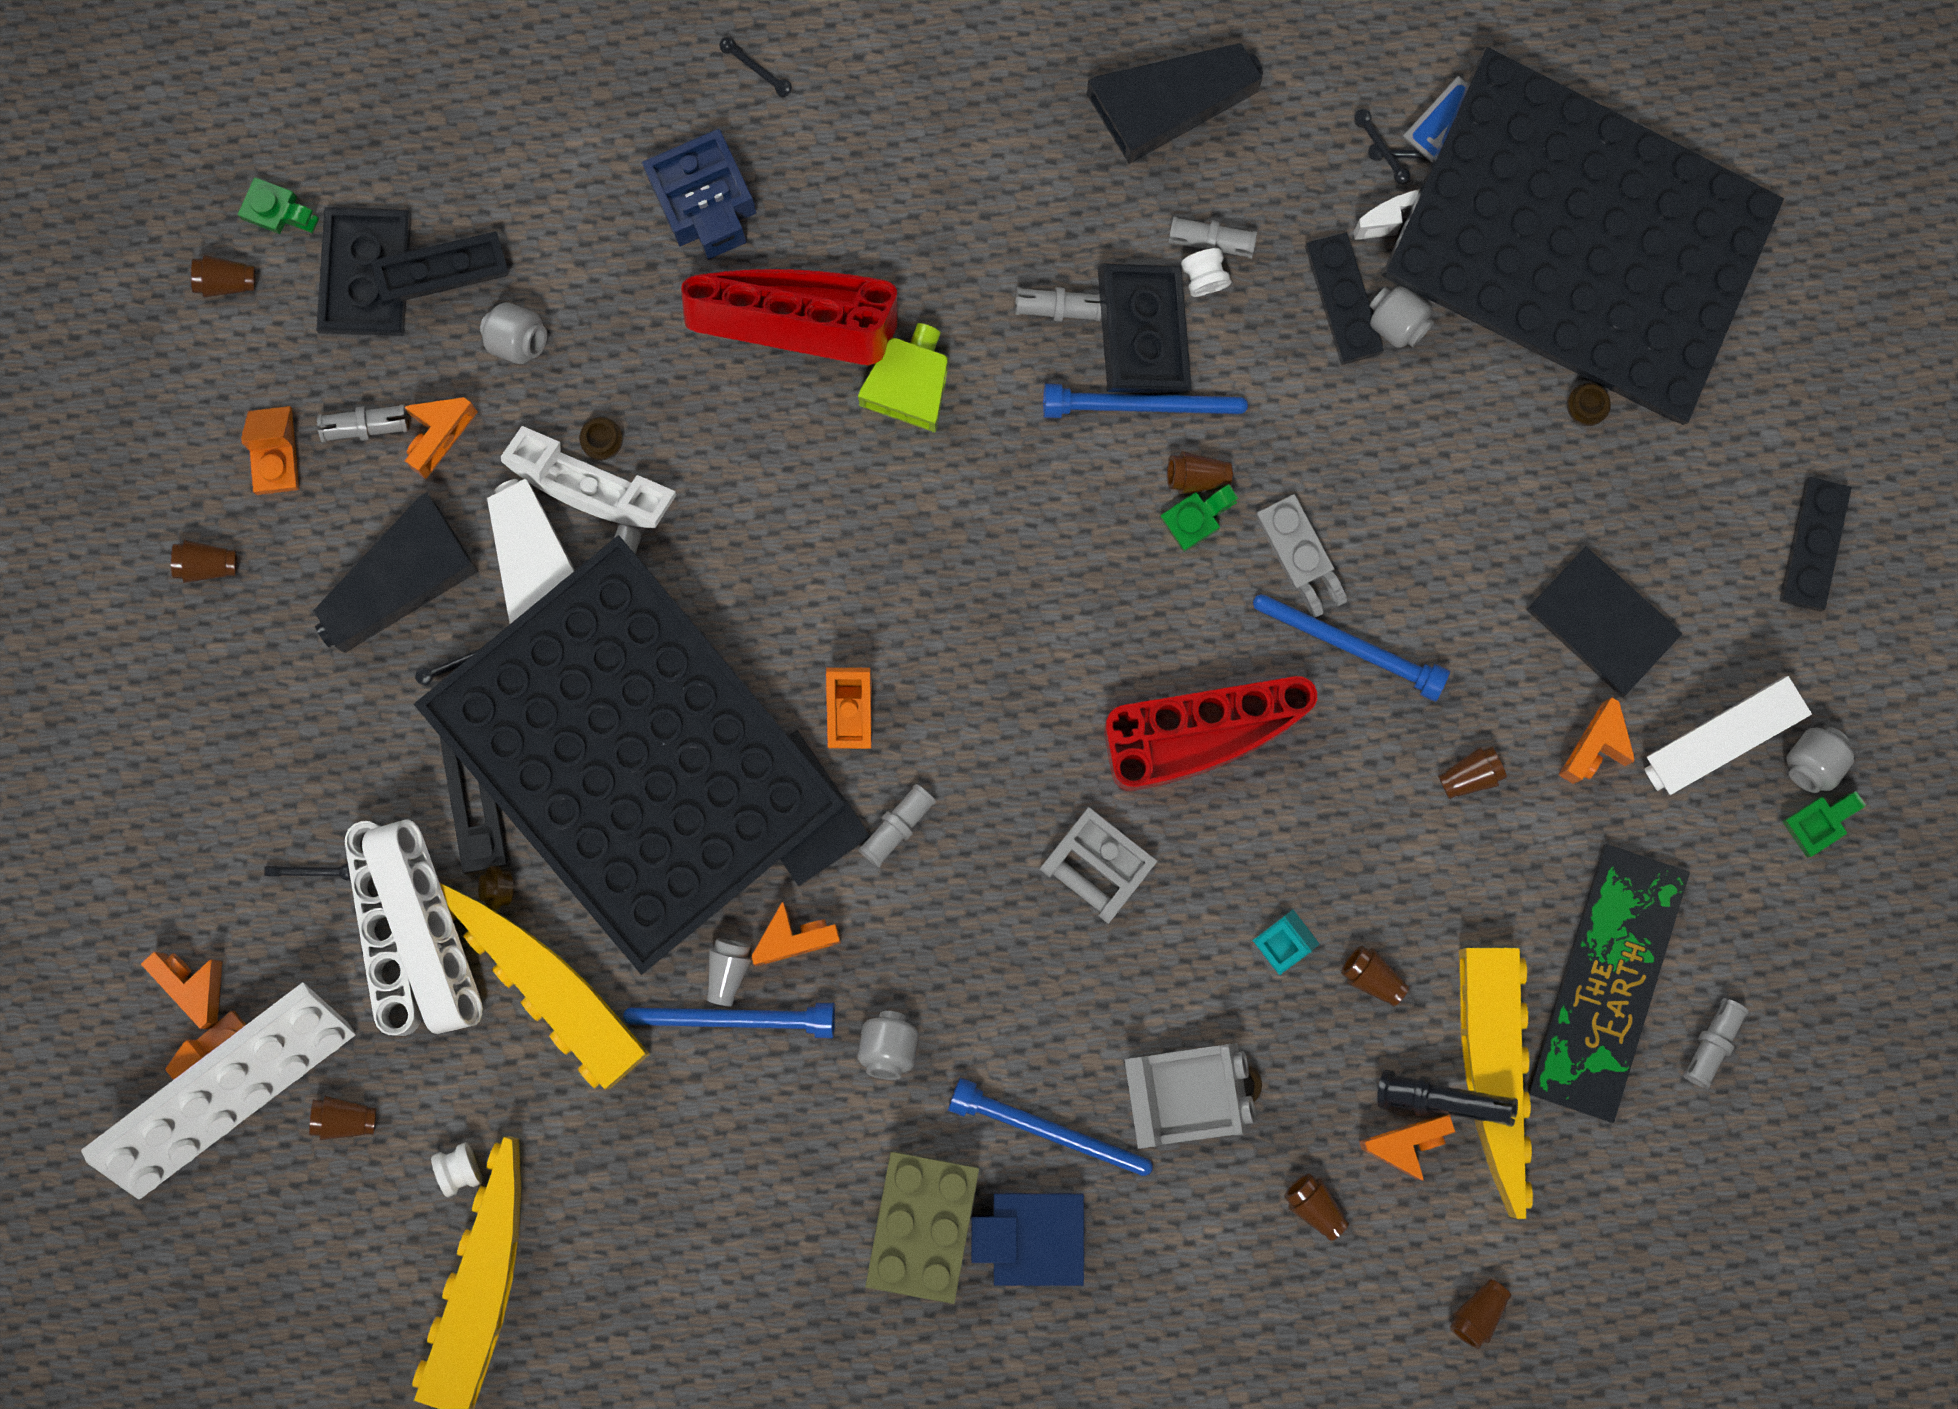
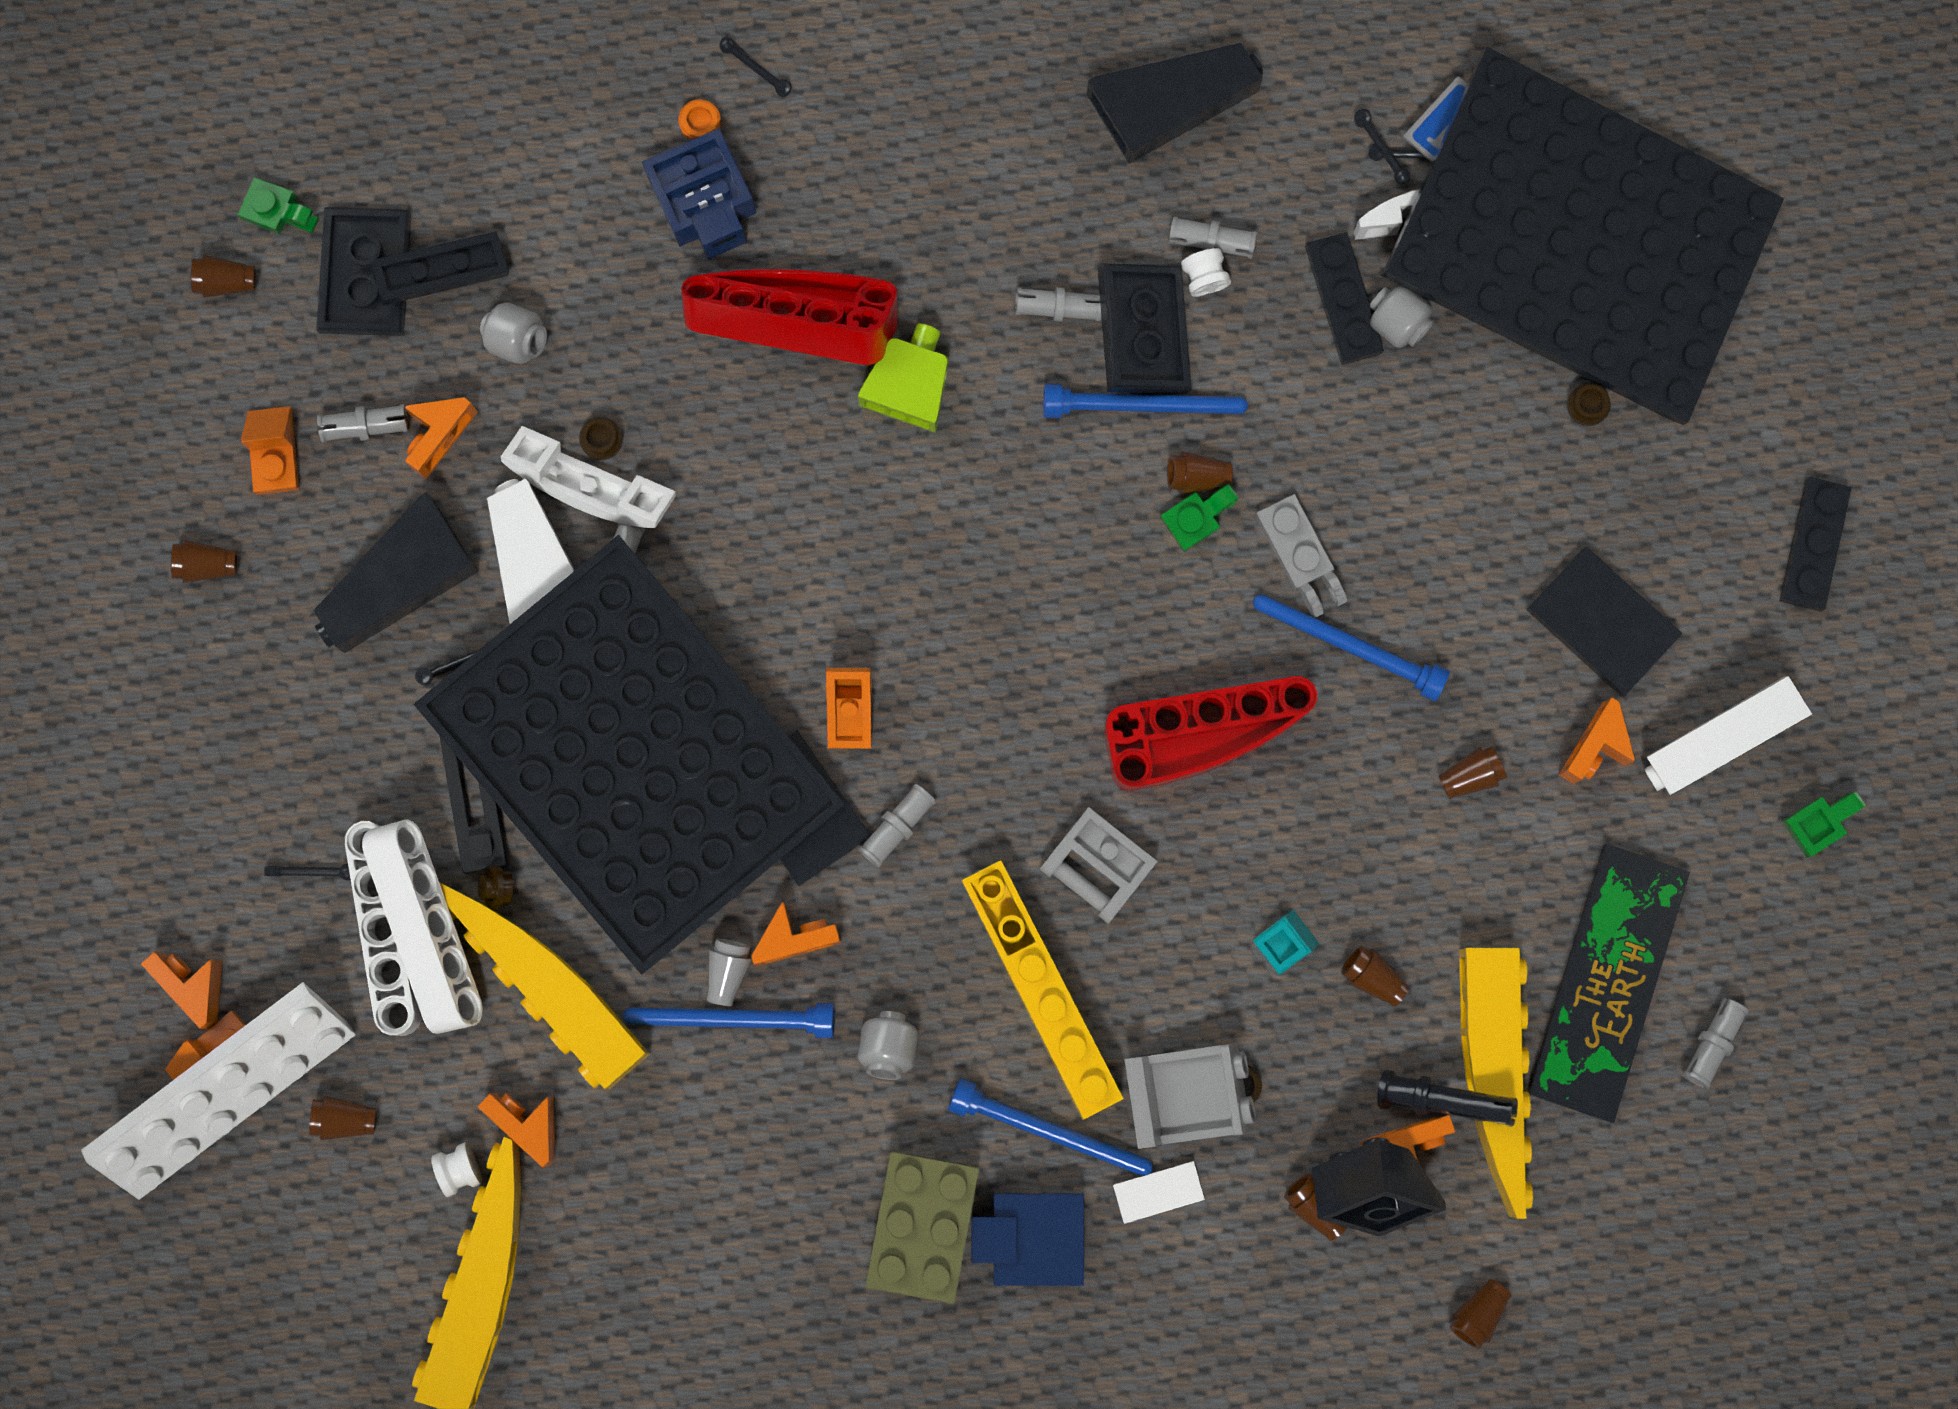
(534, 1134): none -> orange slope
(698, 119): none -> orange tile
(1042, 990): none -> yellow slope
(1158, 1192): none -> white sticker
(1375, 1188): none -> black slope
(1820, 759): light grey head -> none

